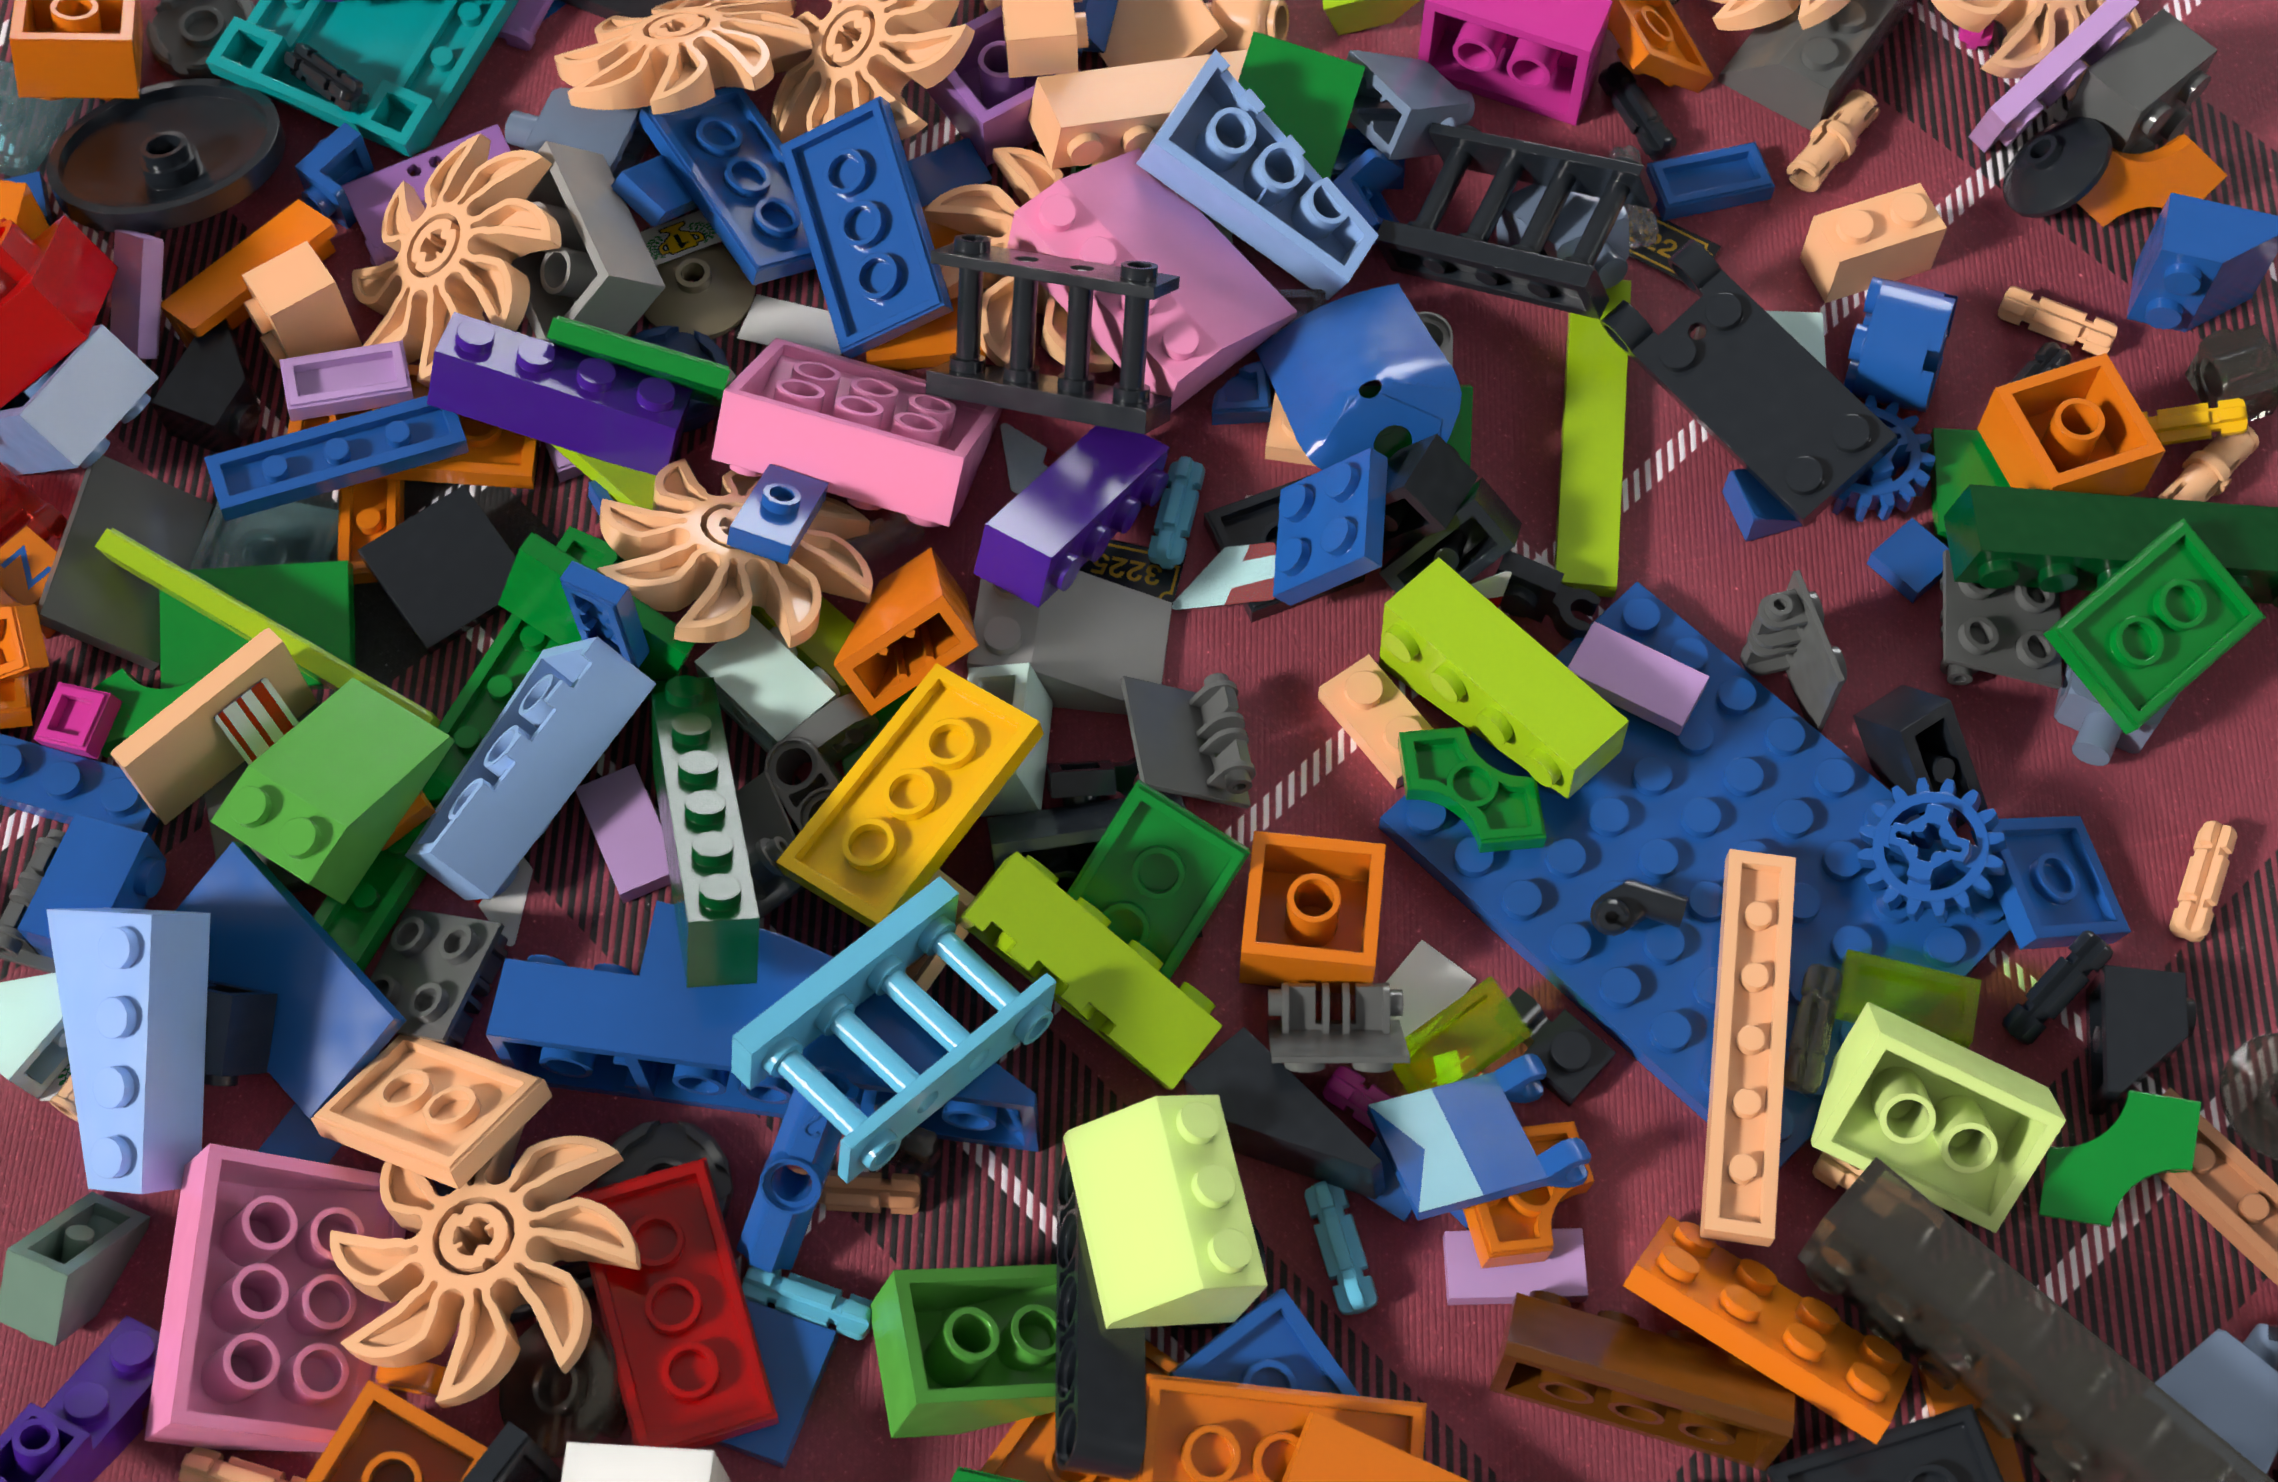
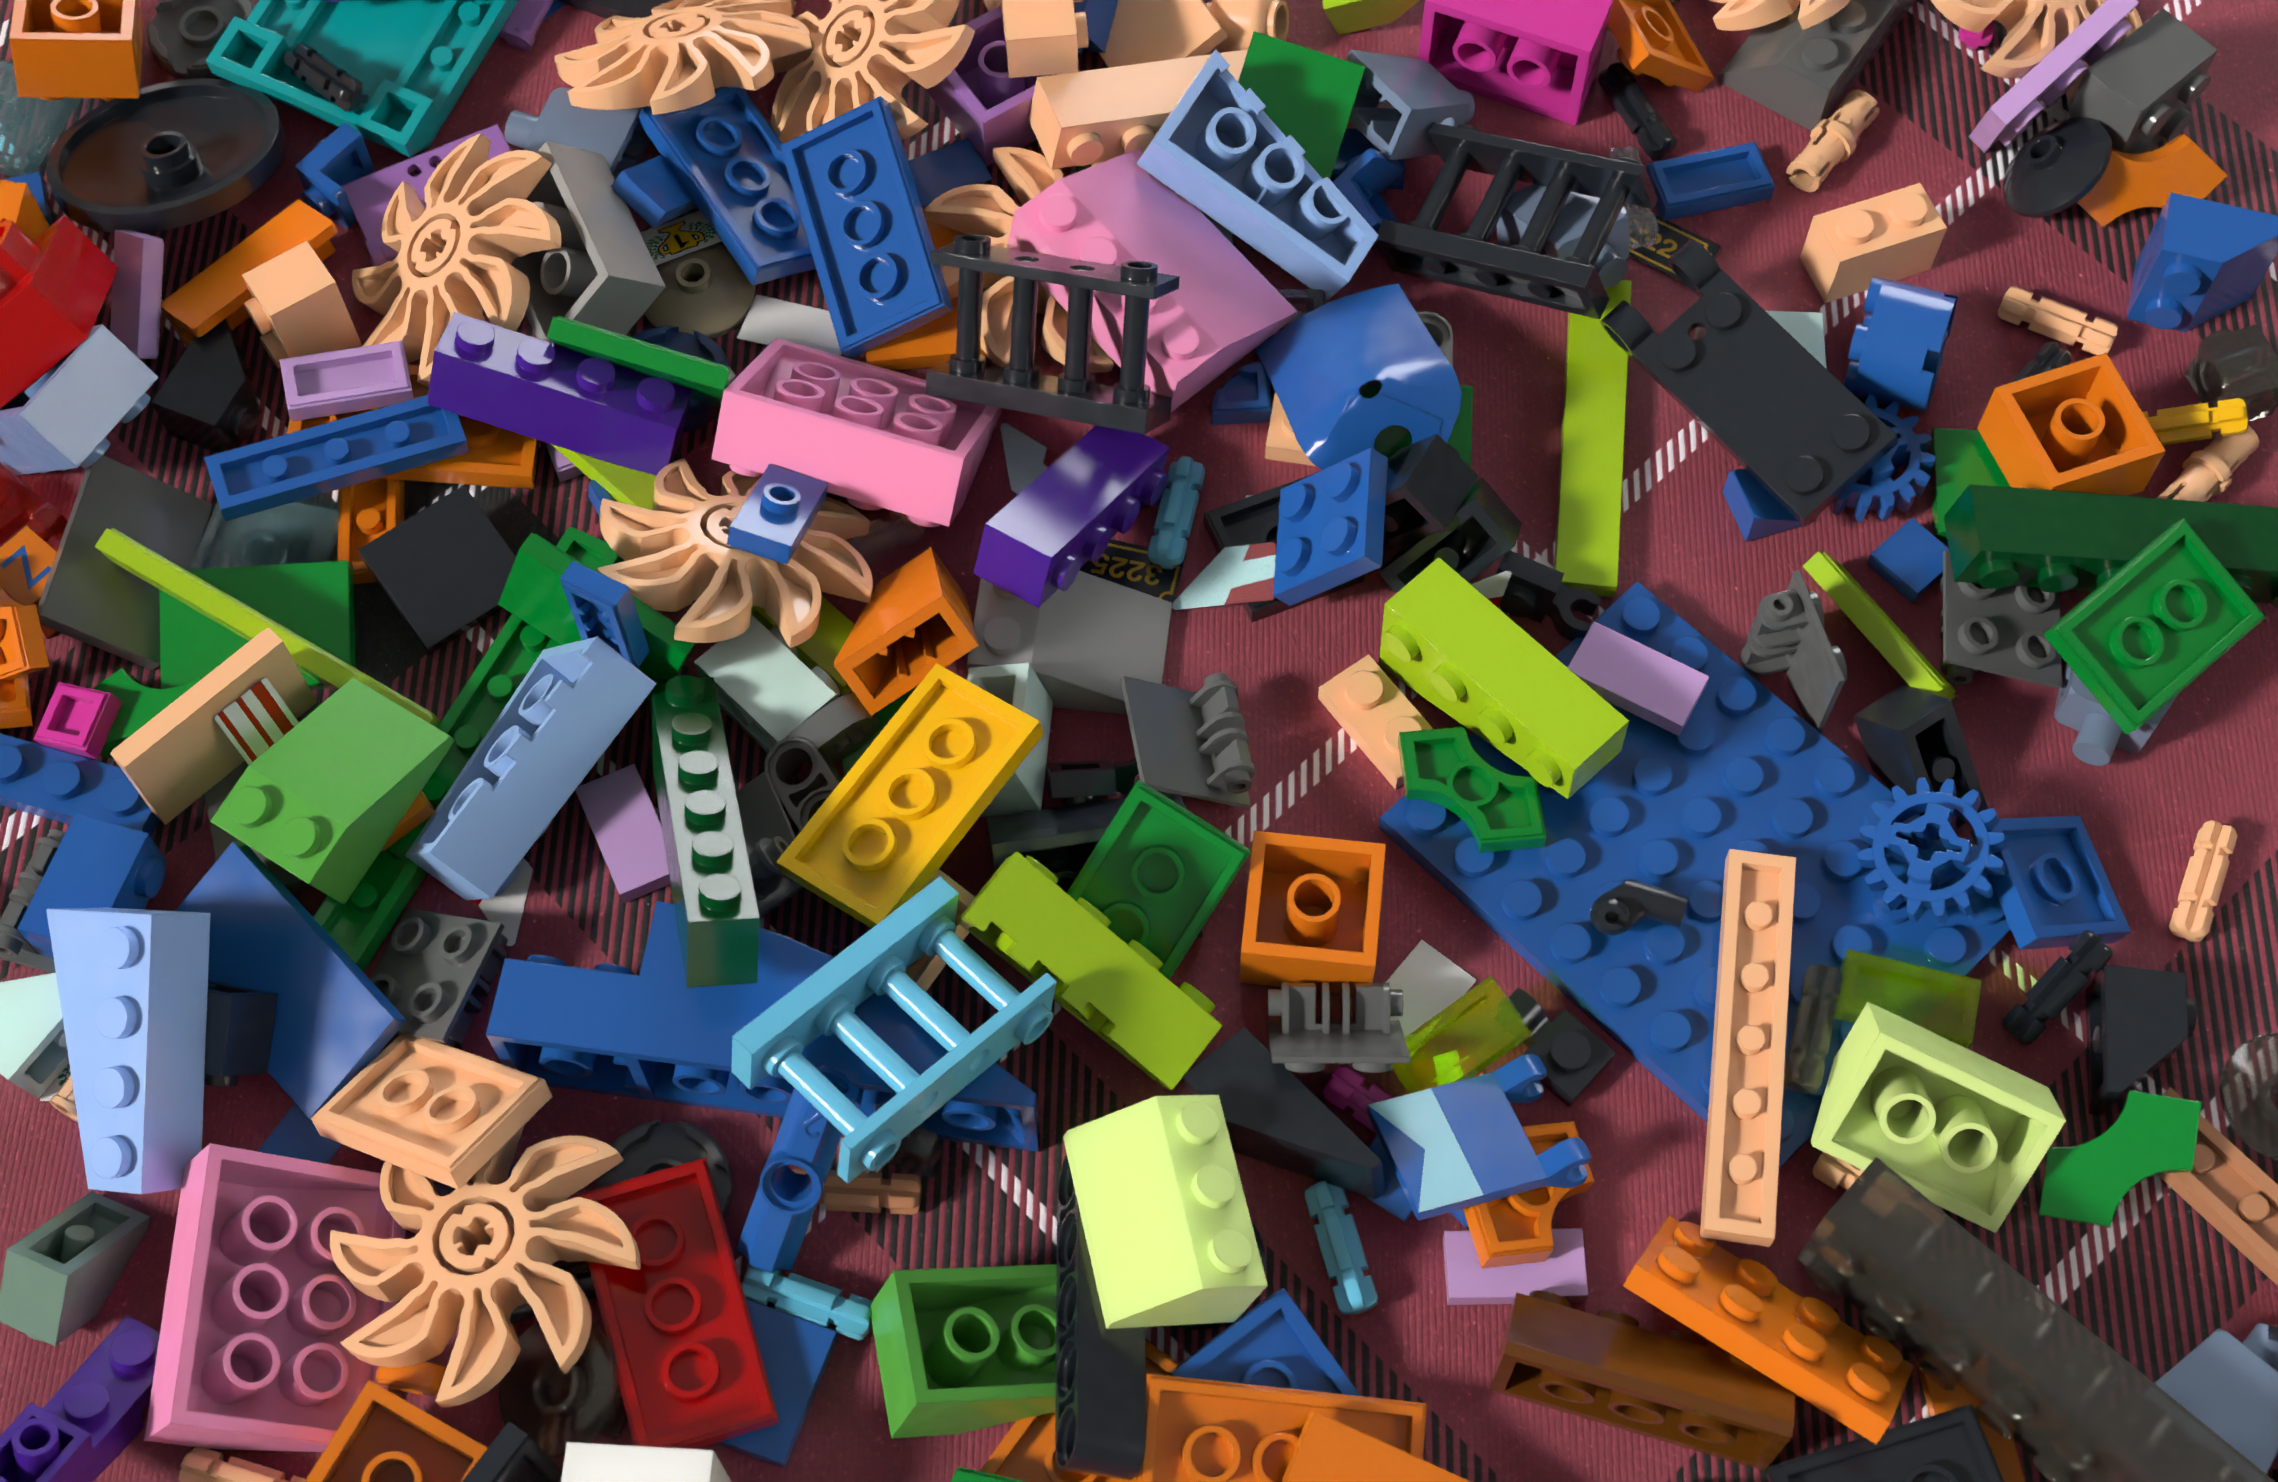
(1877, 626): none -> lime tile

